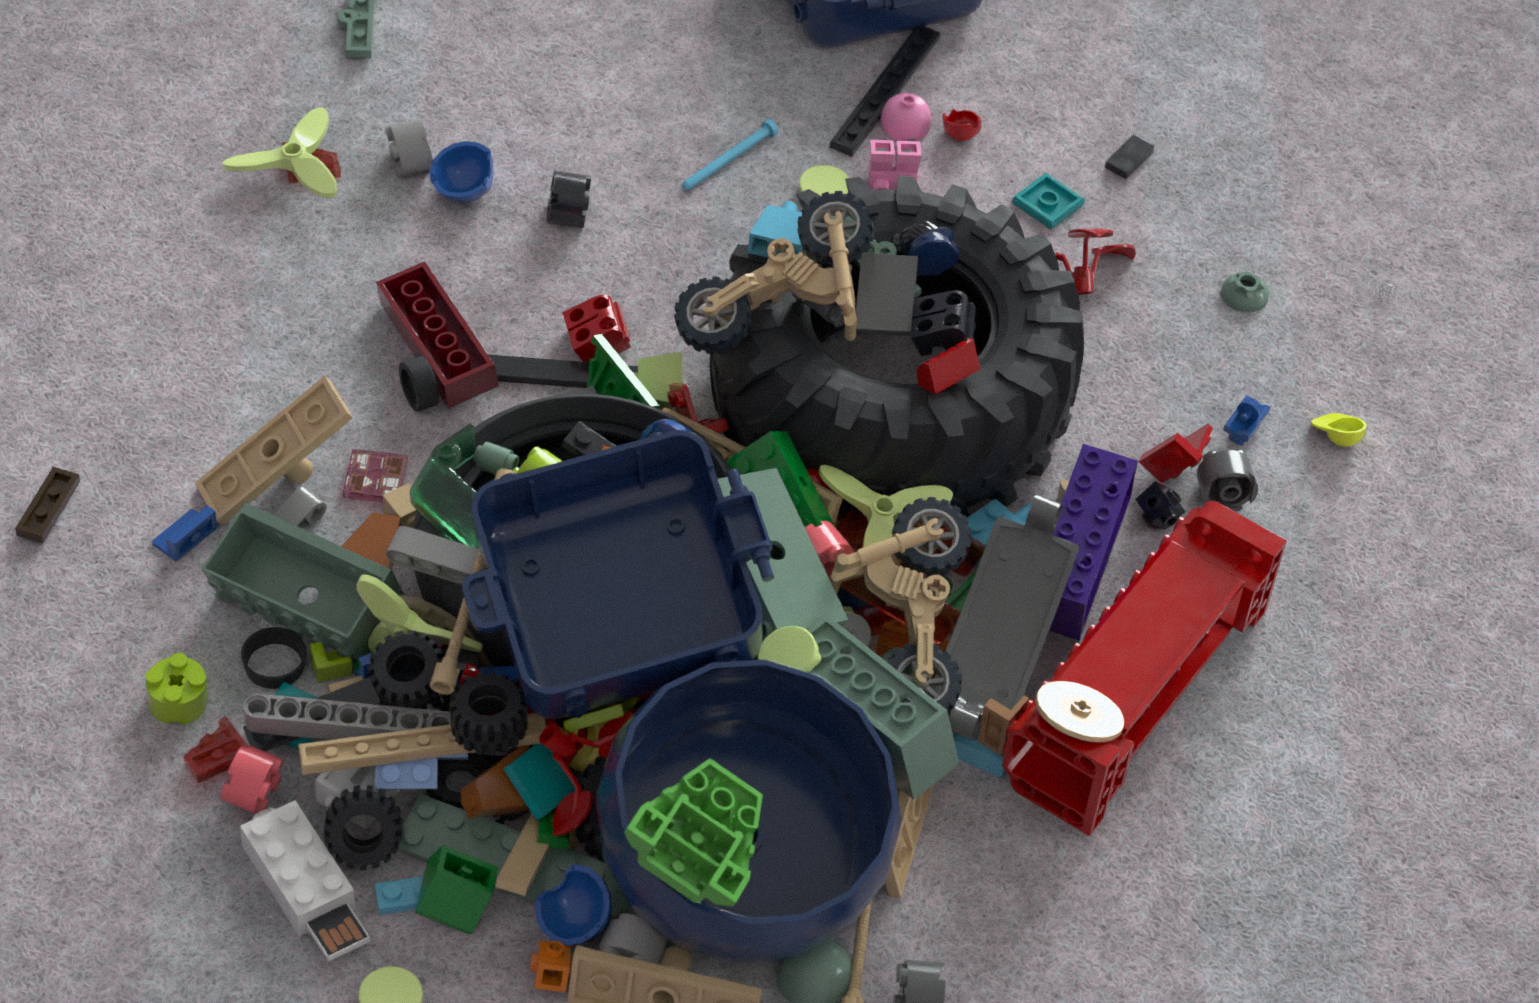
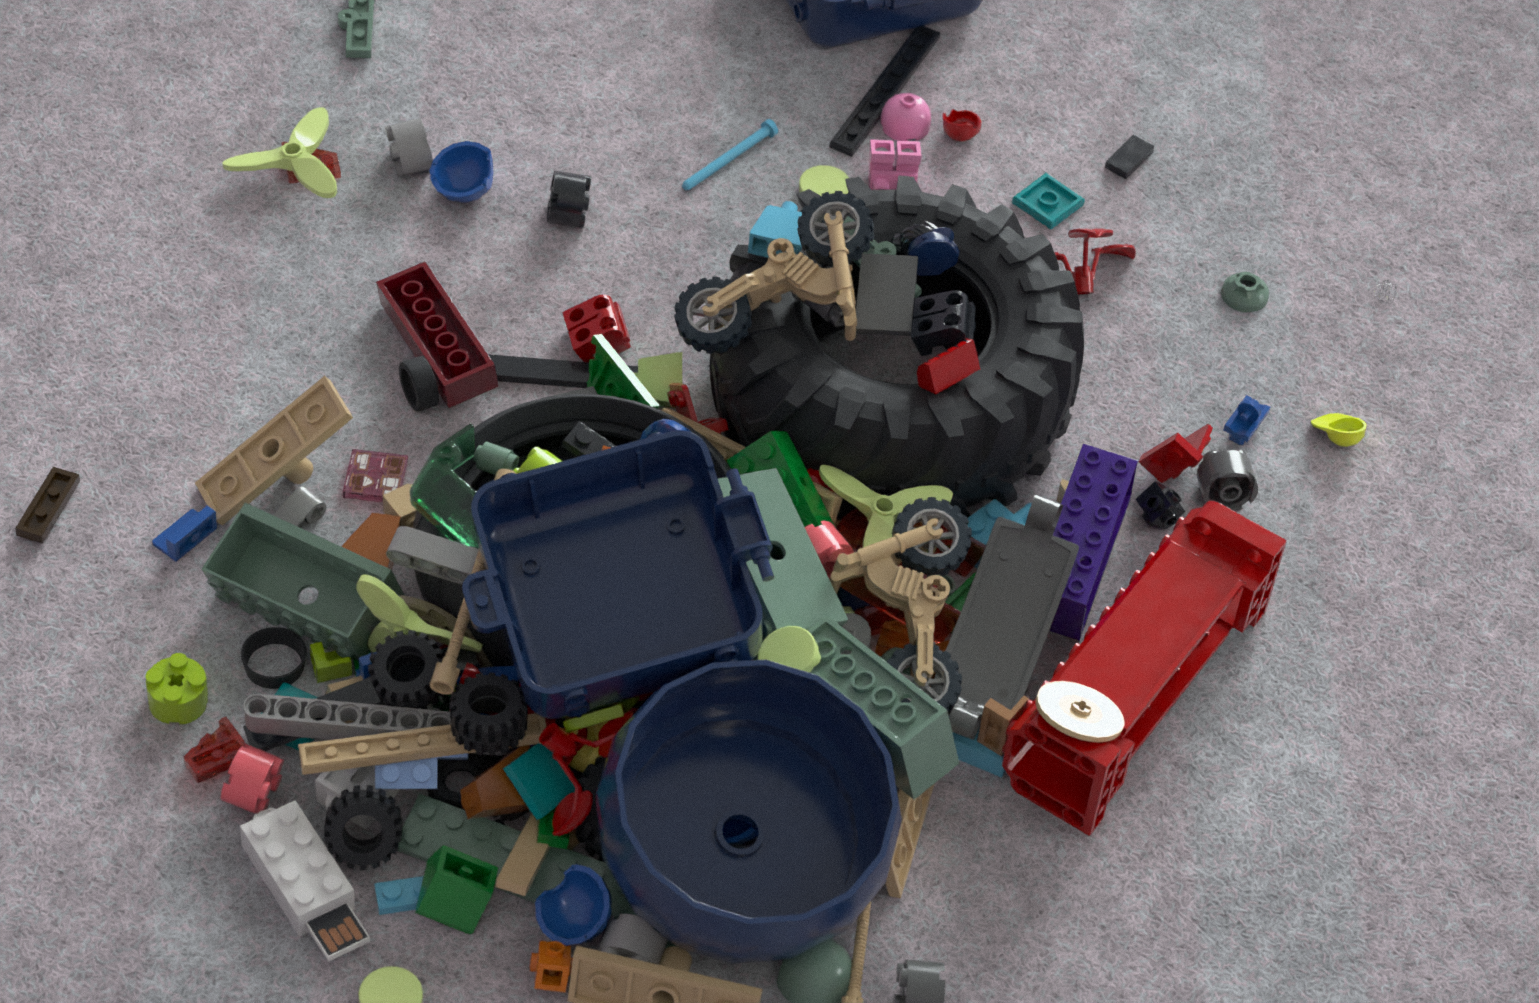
(700, 834): bright green wedge -> none

